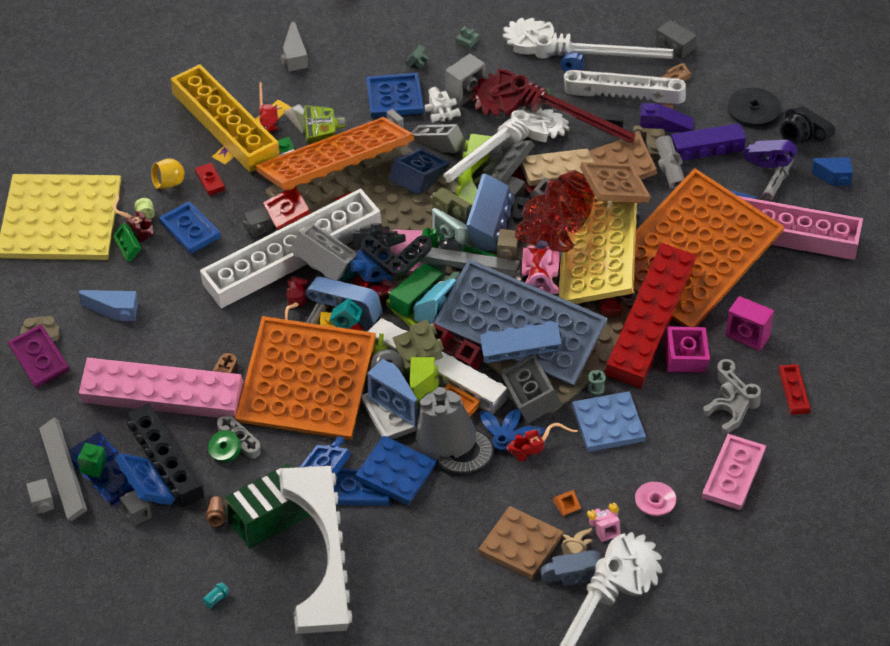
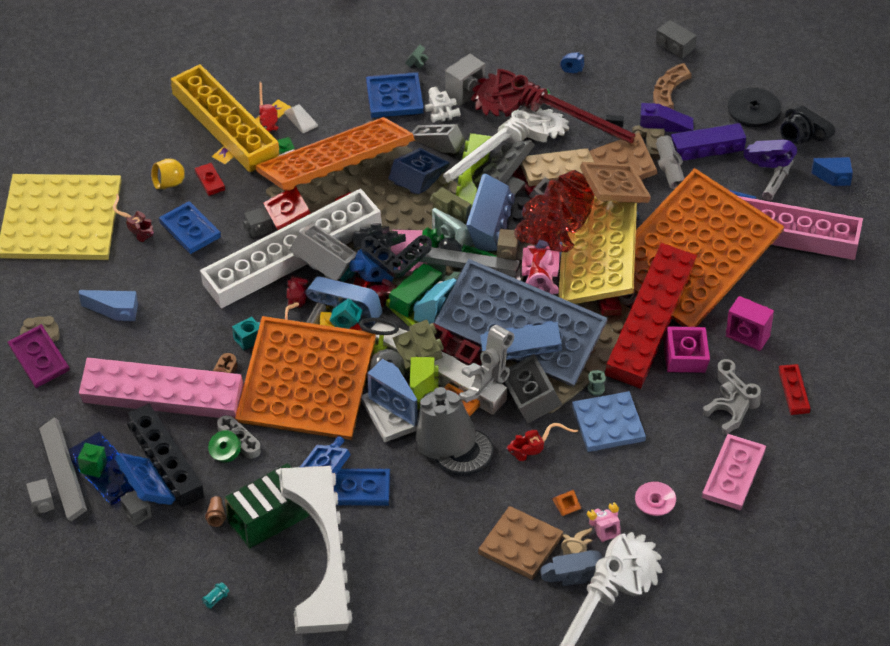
(127, 242): green plate -> none
(146, 207): yellowish green wheel -> none
(246, 333): none -> teal brick
(294, 52): light grey slope -> none
(320, 123): torso -> none
(379, 320): none -> black piece
(395, 118): light grey plate -> none
(395, 470): blue plate -> none
(467, 38): sand green tile -> none
(493, 363): none -> light grey piece
(507, 431): blue plant -> none
(540, 39): white piece -> none
(670, 89): white gear -> none

